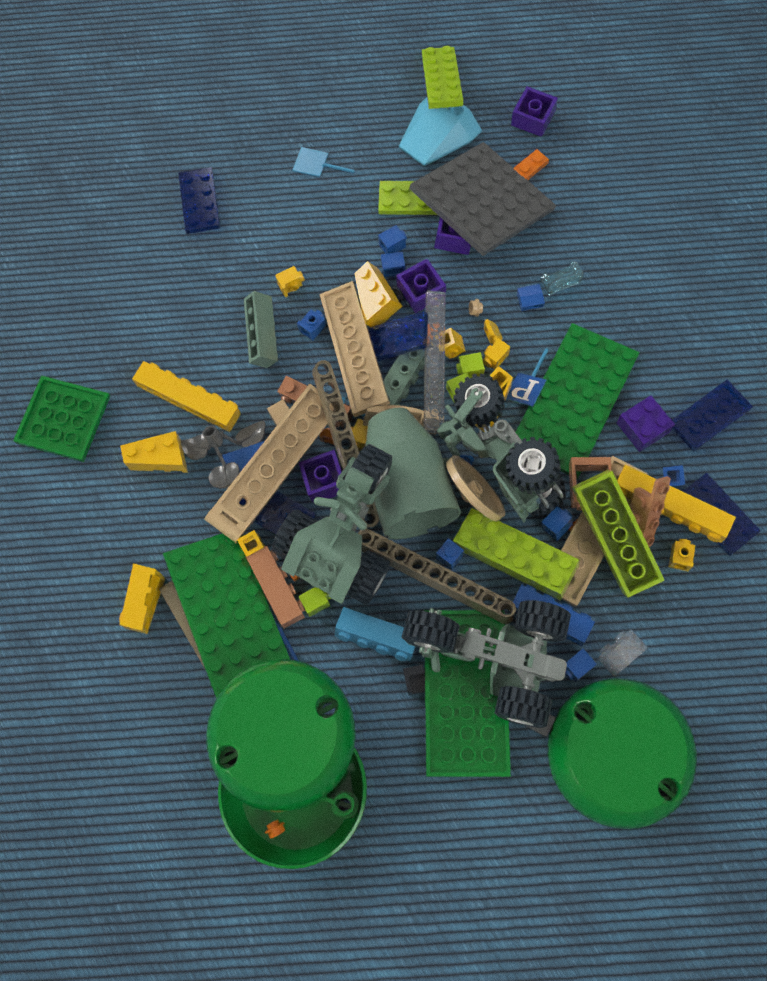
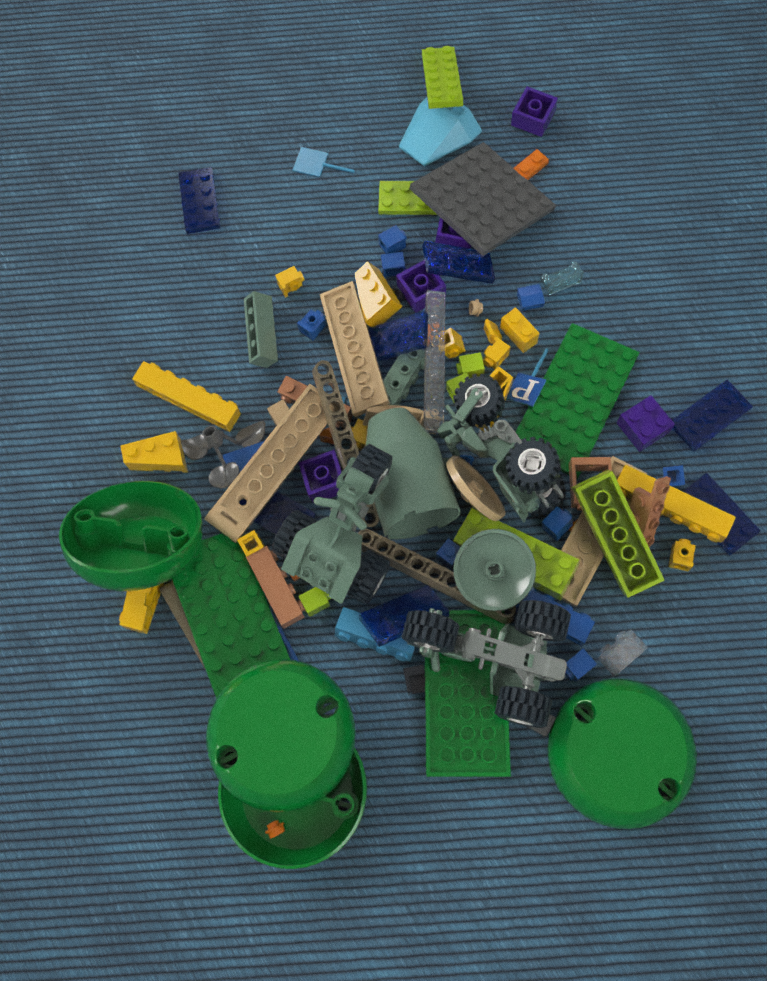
(62, 418): green plate -> none
(131, 535): none -> green cylinder
(388, 620): none -> clear blue plate
(458, 262): none -> clear blue plate
(494, 570): none -> sand green dish
(519, 330): none -> yellow brick

